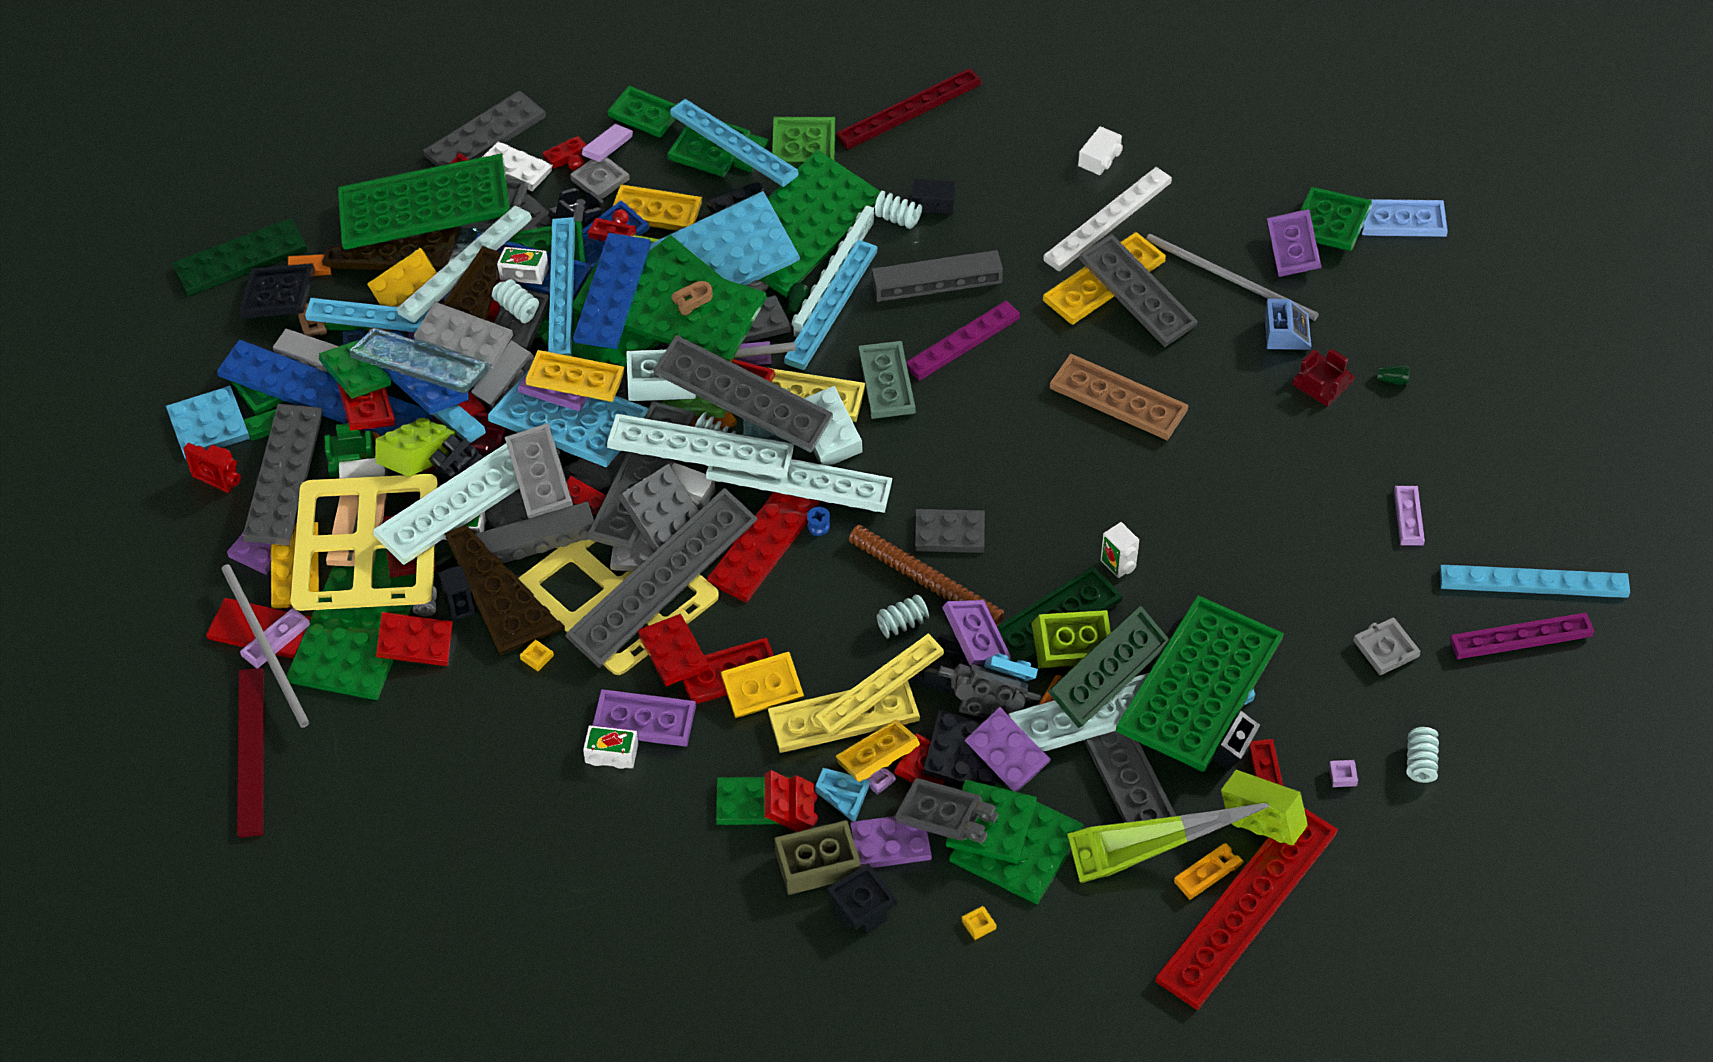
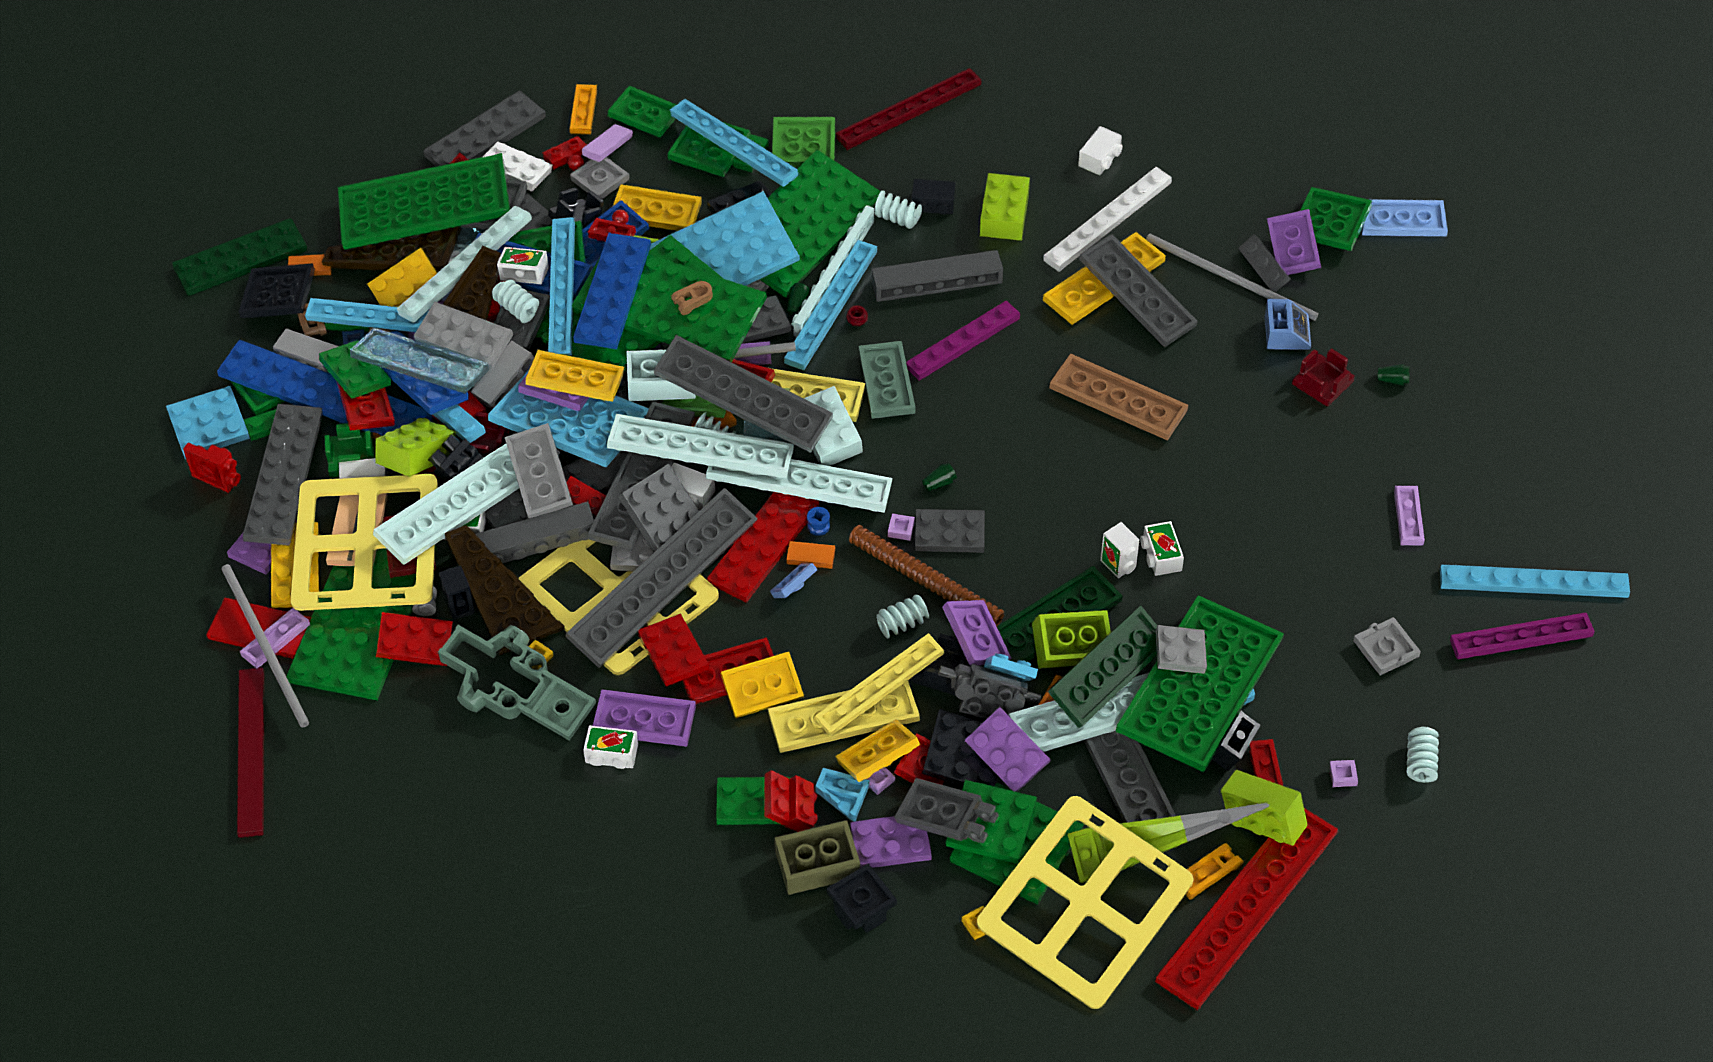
(542, 702): none -> sand green piece
(583, 109): none -> light orange plate
(793, 581): none -> medium blue plate
(818, 554): none -> orange tile
(857, 315): none -> dark red plate
(901, 527): none -> lavender plate
(940, 477): none -> dark green cone
(1004, 206): none -> lime brick
(1084, 902): none -> light yellow window
(1162, 548): none -> brick
(1181, 649): none -> light grey plate
(1264, 263): none -> dark grey plate

